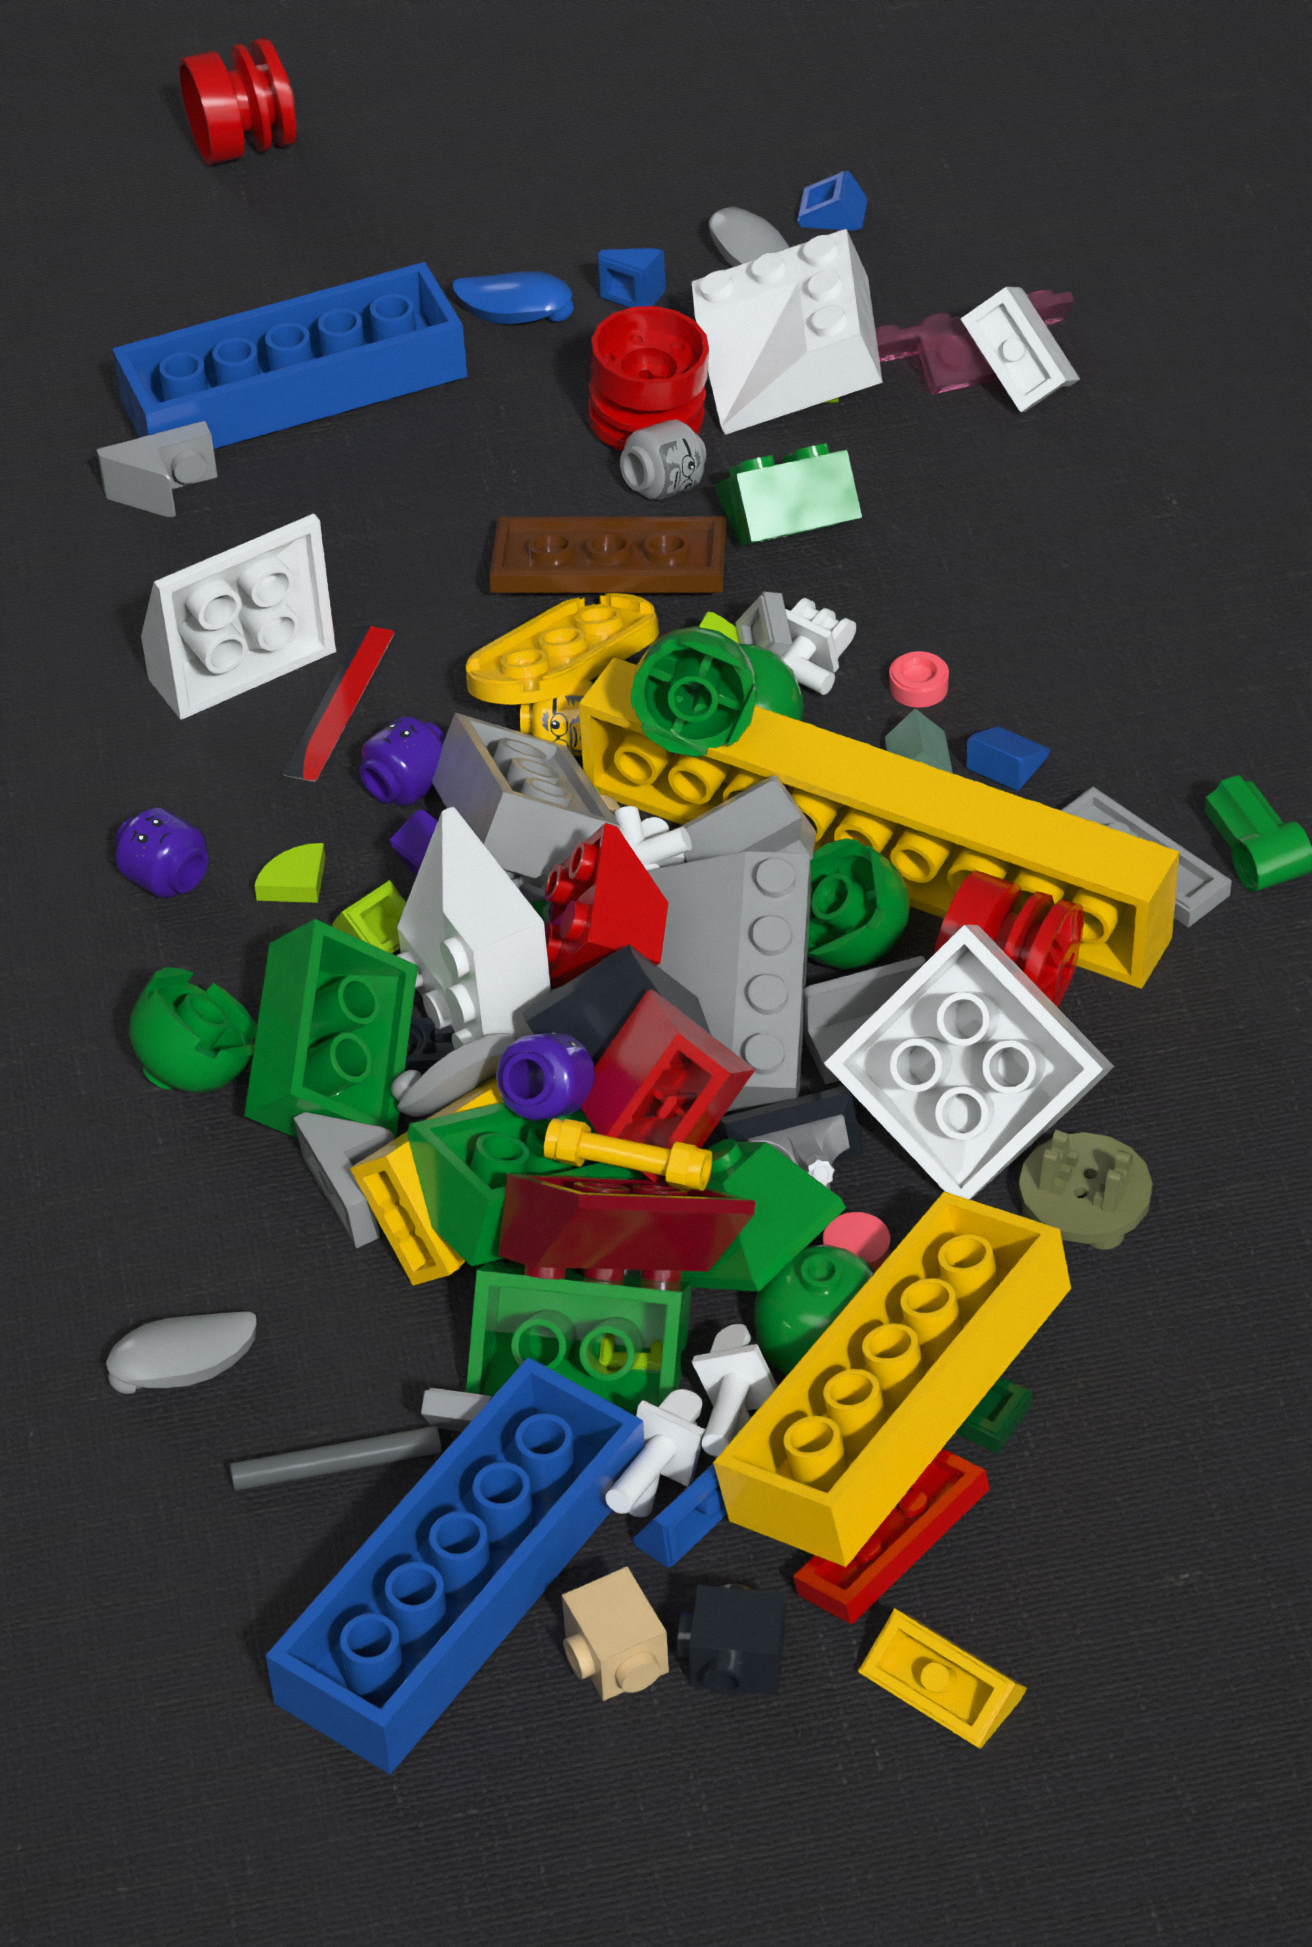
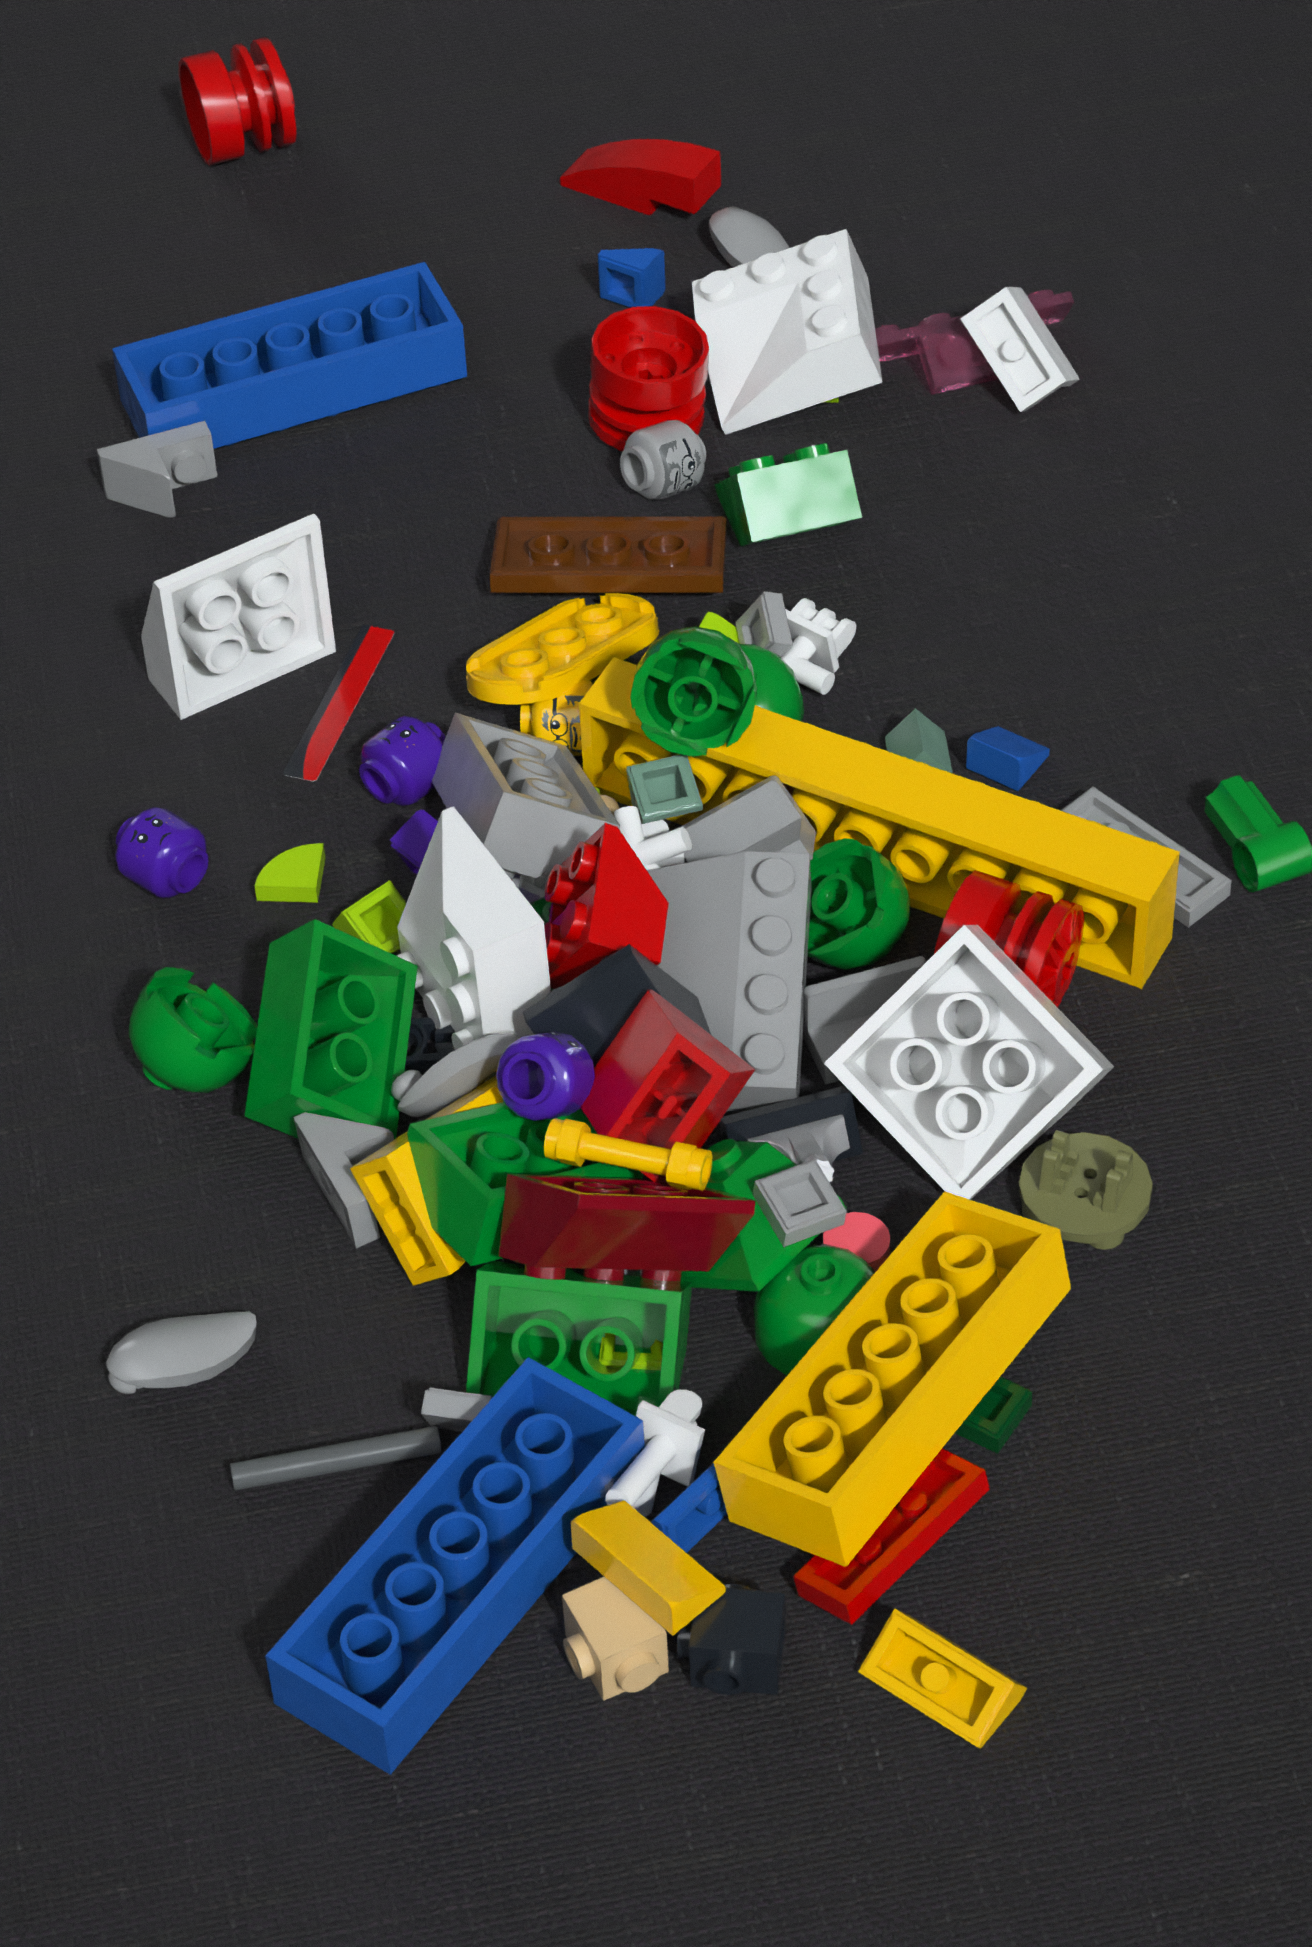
(515, 297): blue arm -> none
(645, 1564): none -> yellow slope
(647, 173): none -> red slope
(663, 788): none -> sand green slope
(735, 1382): white arm -> none
(799, 1202): none -> light grey tile
(833, 204): blue slope -> none
(918, 679): coral tile -> none

